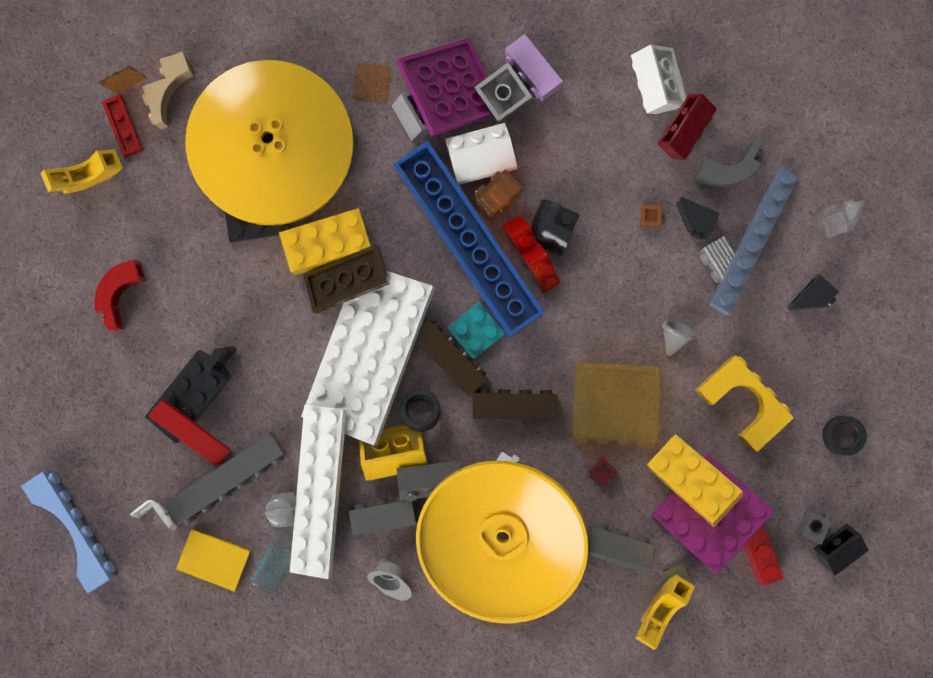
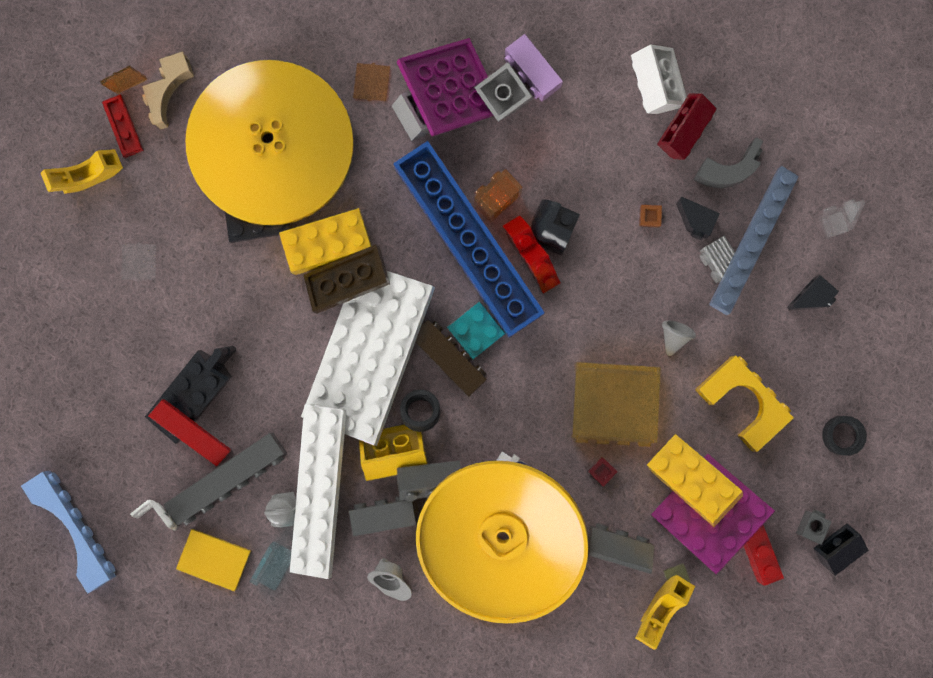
(111, 288): red arch -> none
(481, 153): white slope -> none
(514, 406): dark brown brick -> none

